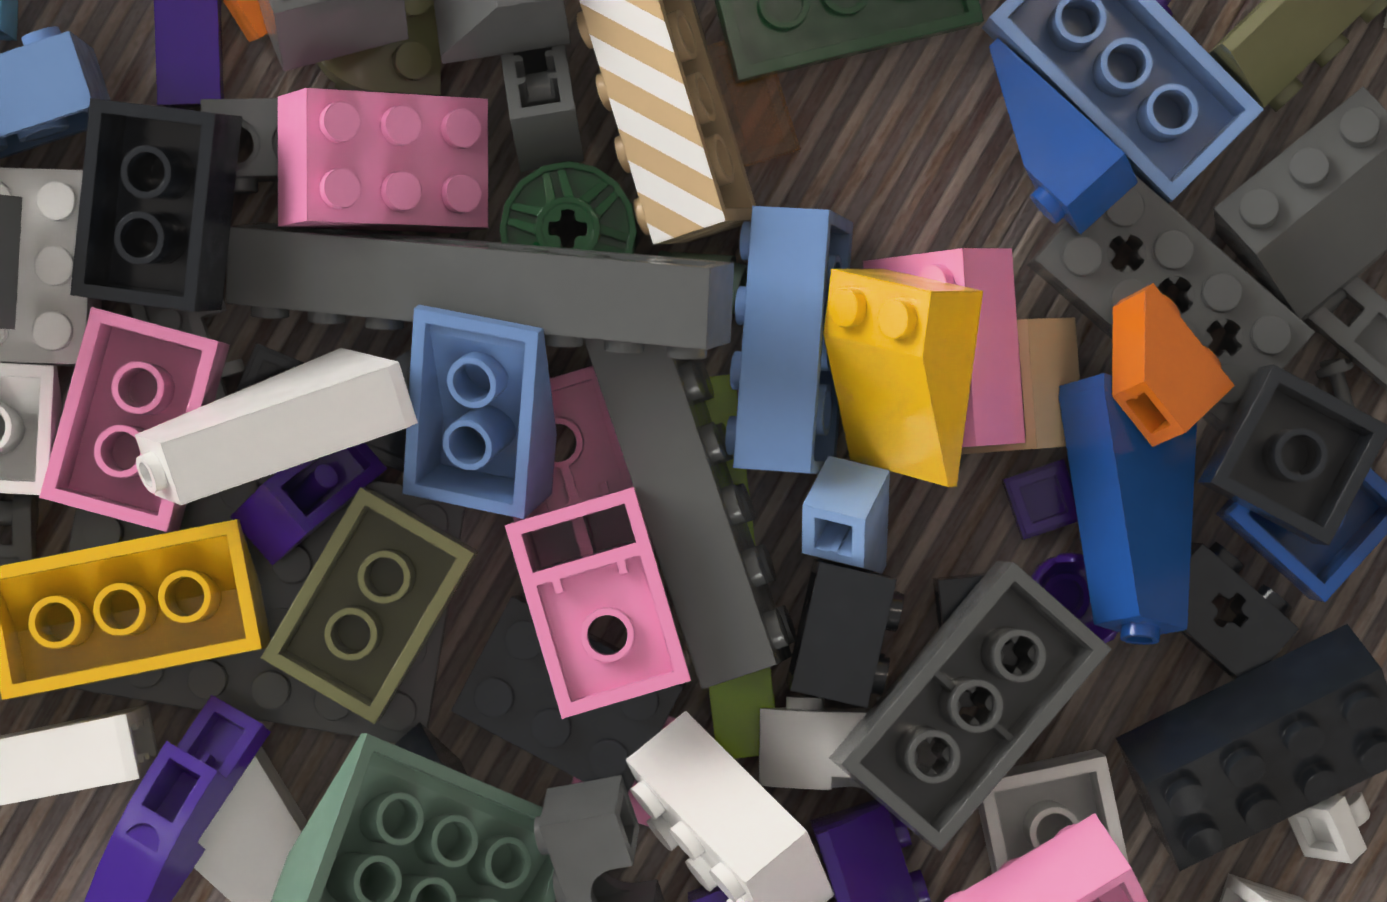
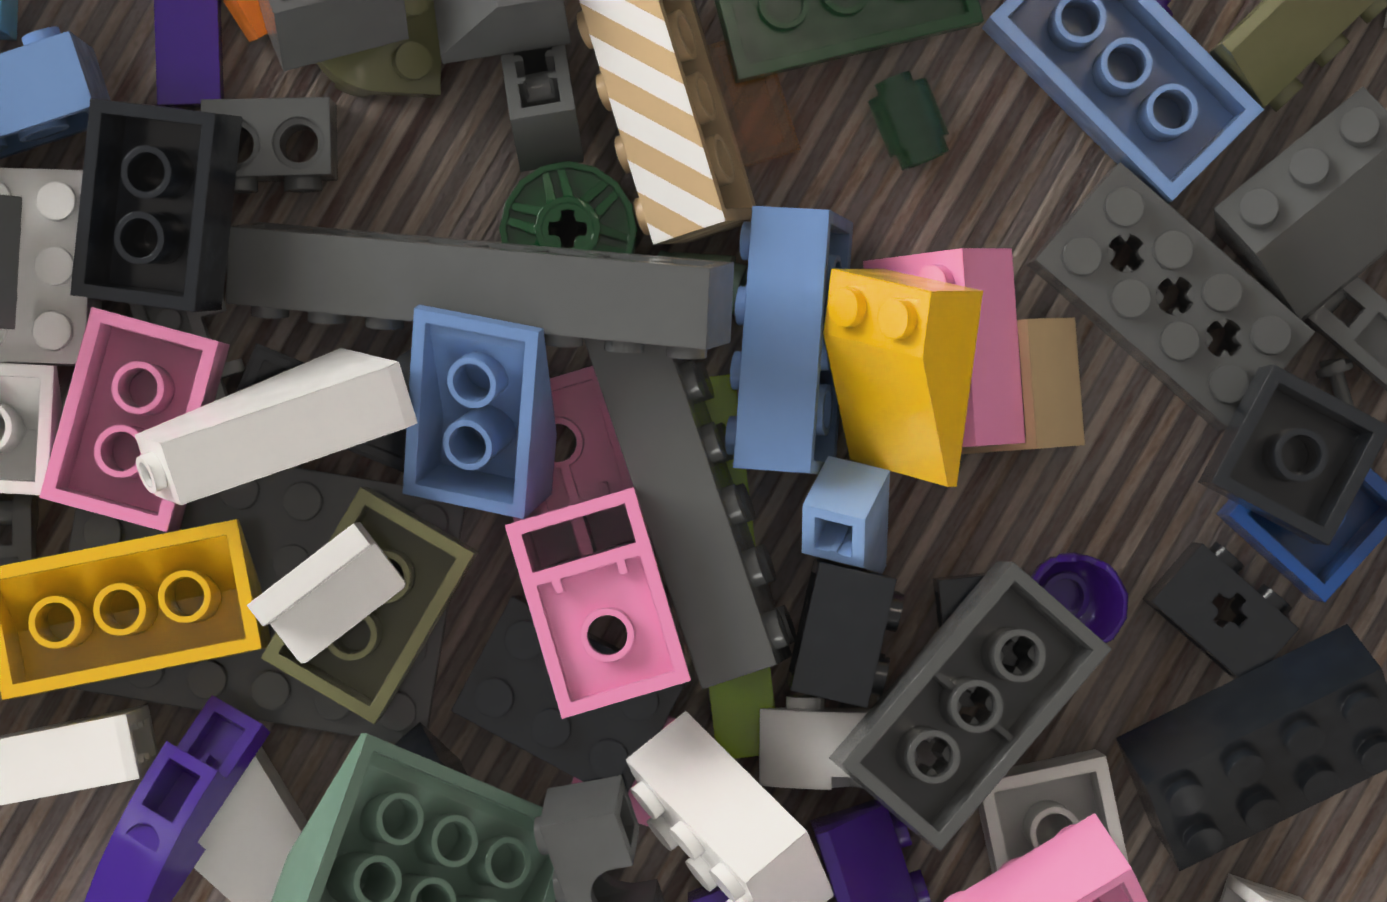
(304, 498): dark purple slope -> none
(328, 593): none -> white panel
(382, 161): bright pink brick -> none
(909, 120): none -> clear green brick
(1041, 499): dark purple tile -> none
(1065, 155): blue slope -> none
(1130, 513): blue slope -> none
(1161, 368): orange slope -> none
(1332, 829): white tile -> none

